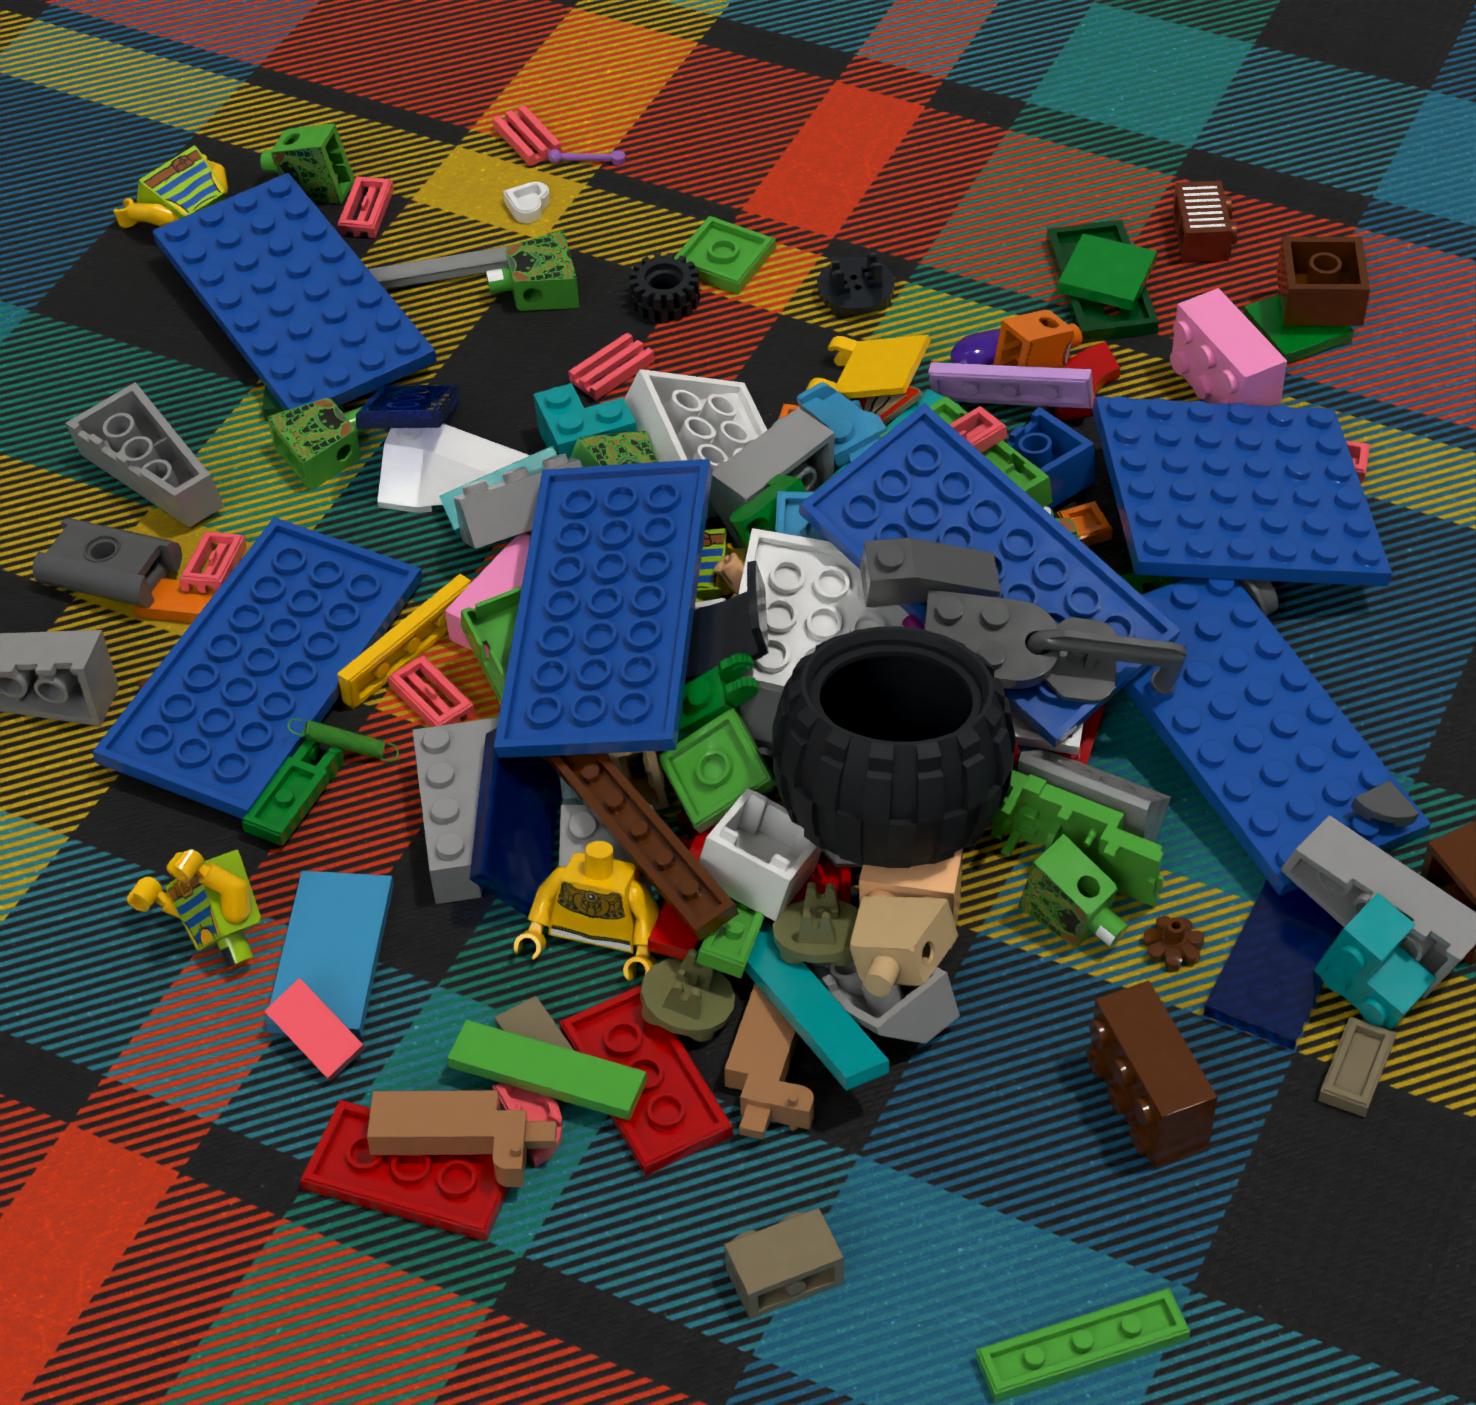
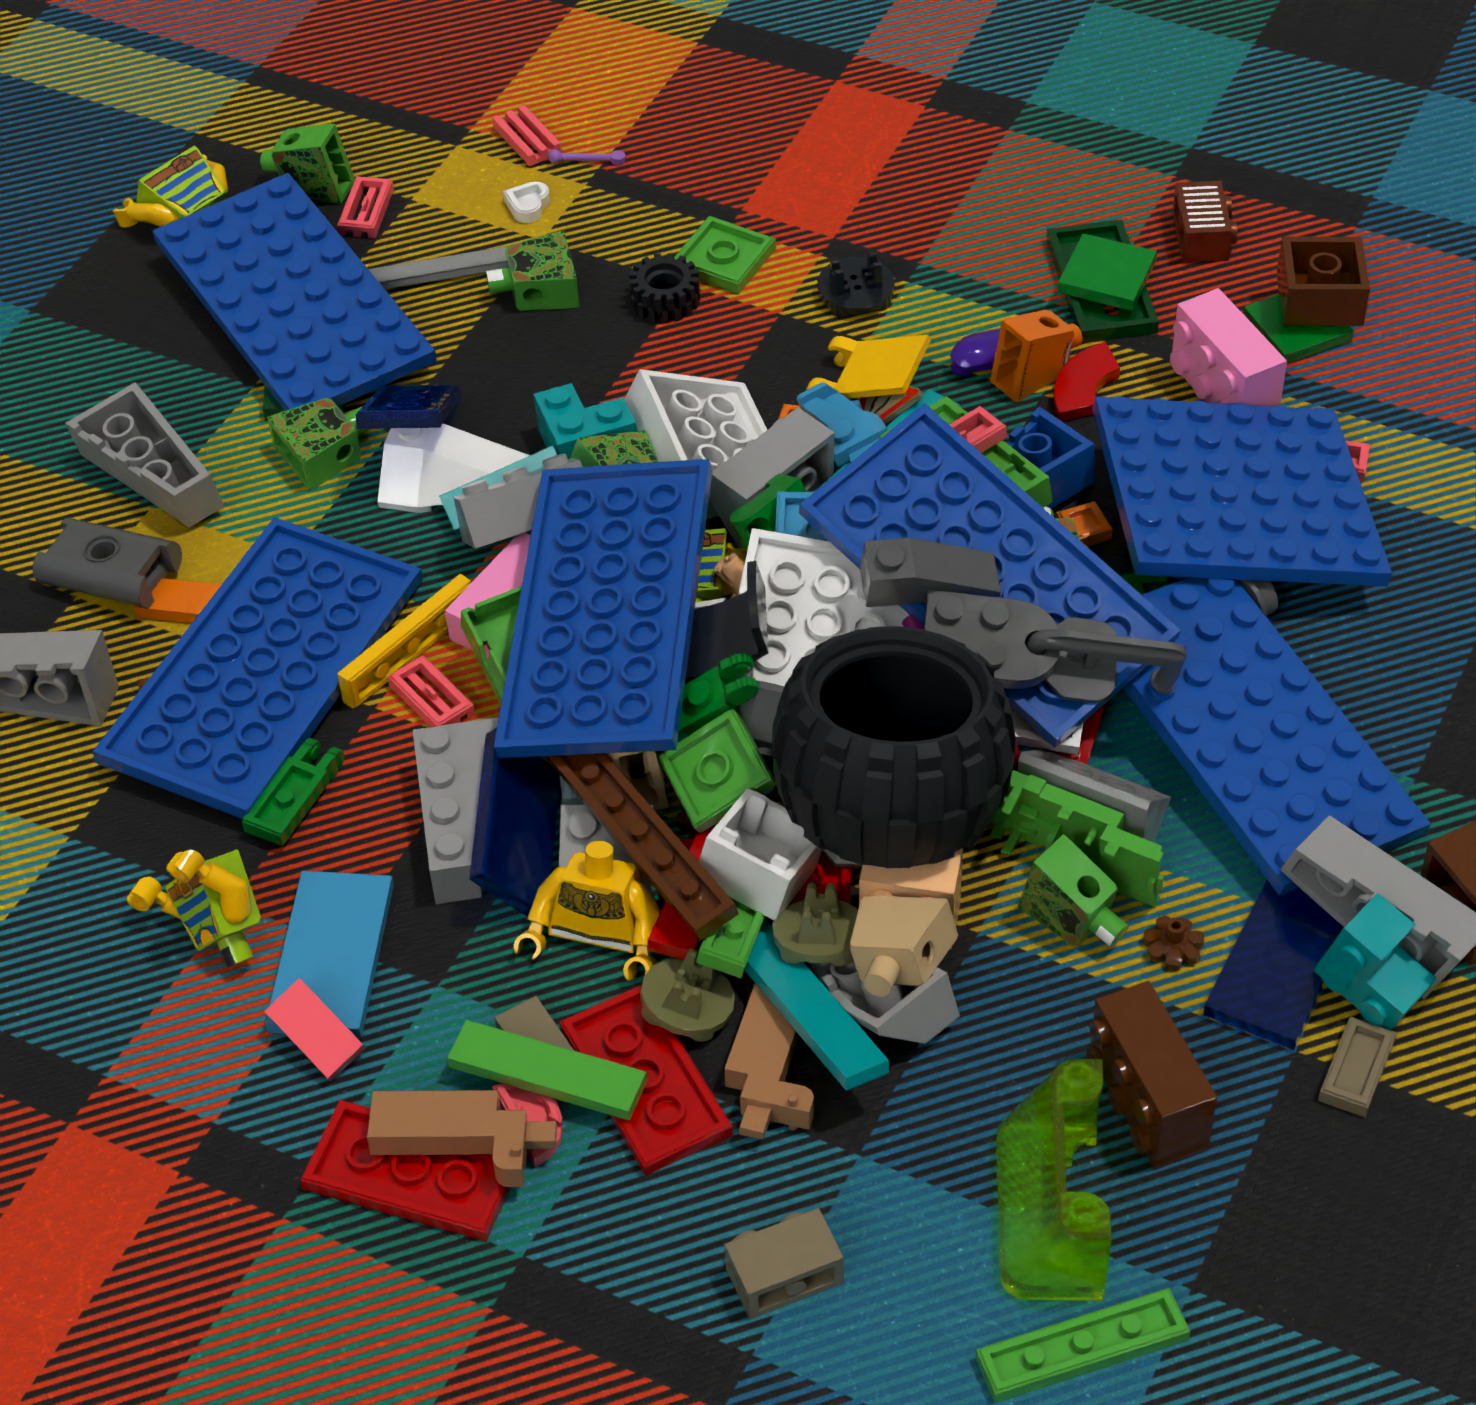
(220, 564): coral tile -> none
(343, 739): bright green piece -> none
(607, 362): coral tile -> none
(1013, 384): lavender tile -> none
(1051, 1238): none -> clear neon green windscreen
(1386, 805): dark grey tile -> none

